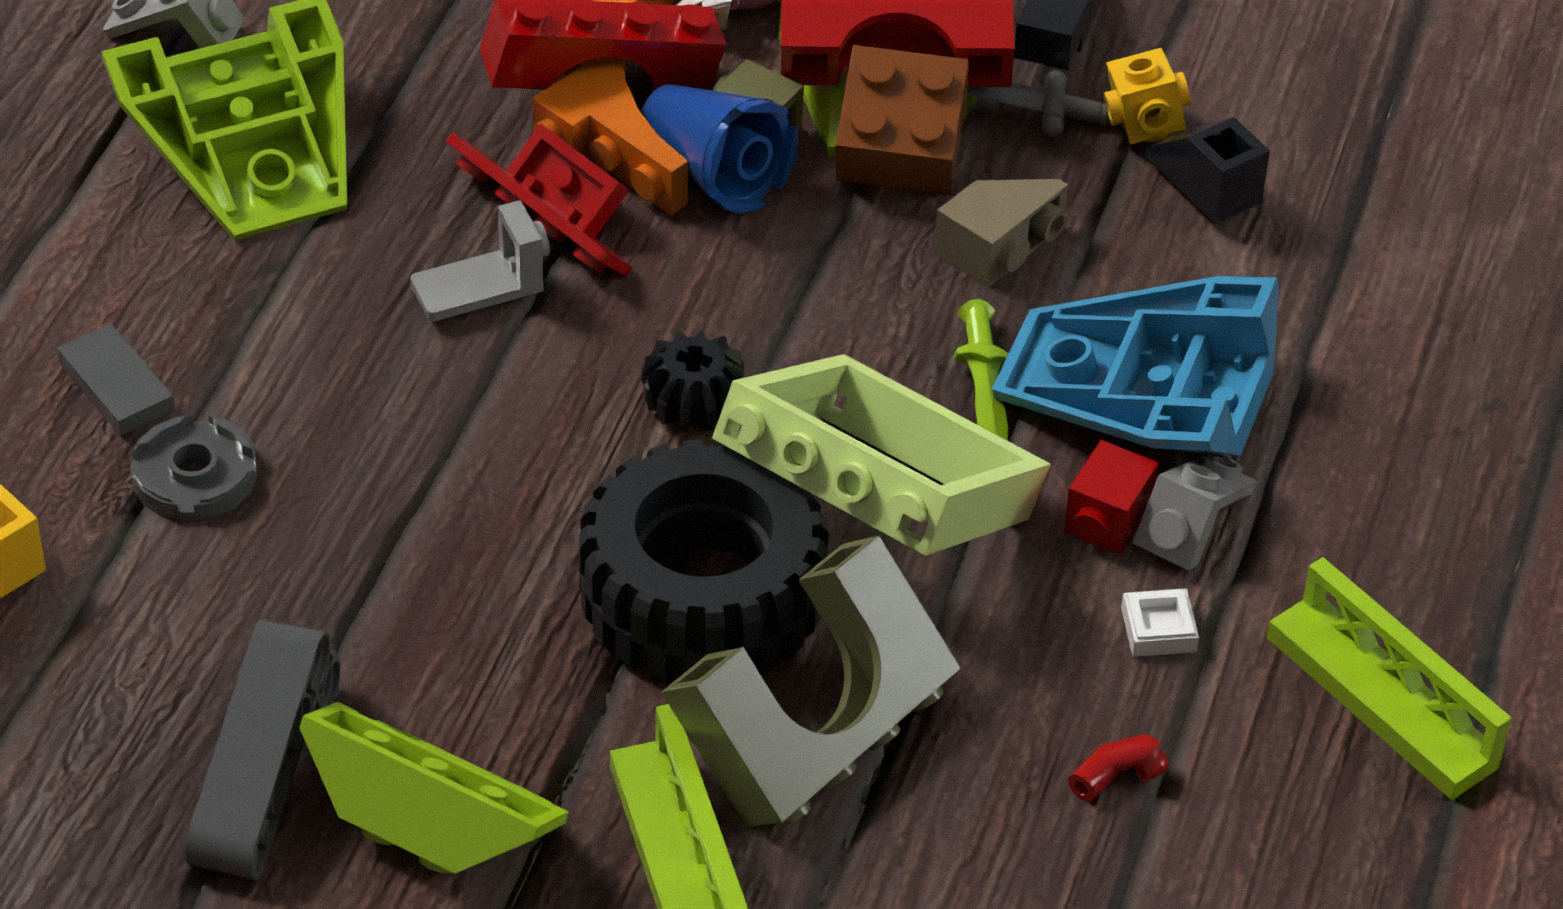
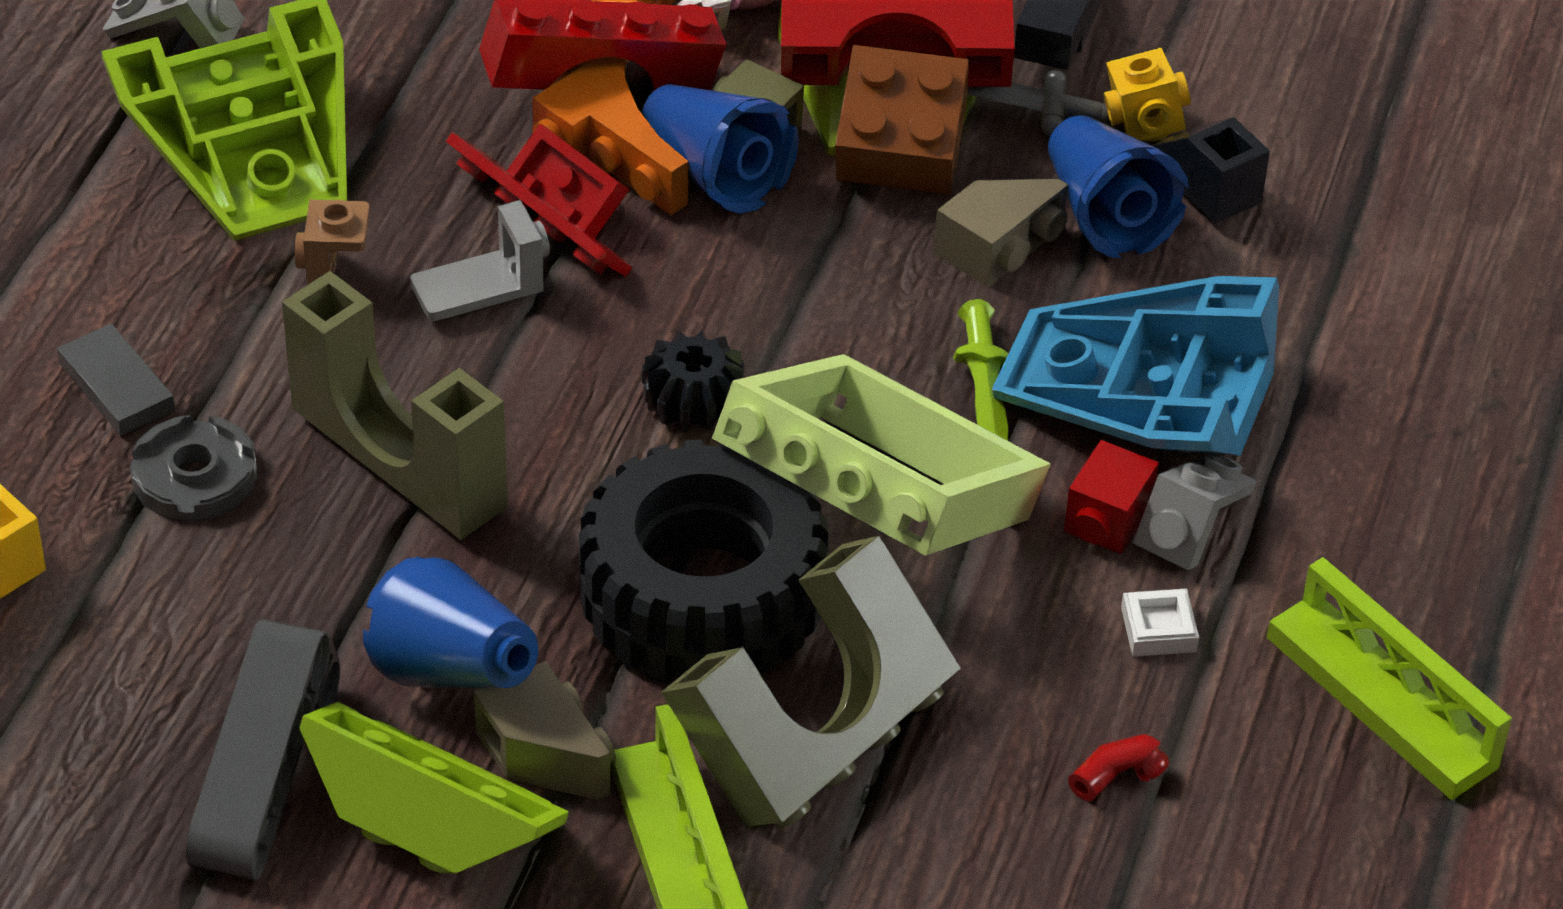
(329, 229): none -> medium nougat bracket
(440, 457): none -> olive arch
(445, 630): none -> blue cone
(543, 736): none -> dark tan slope
(1117, 186): none -> blue cone

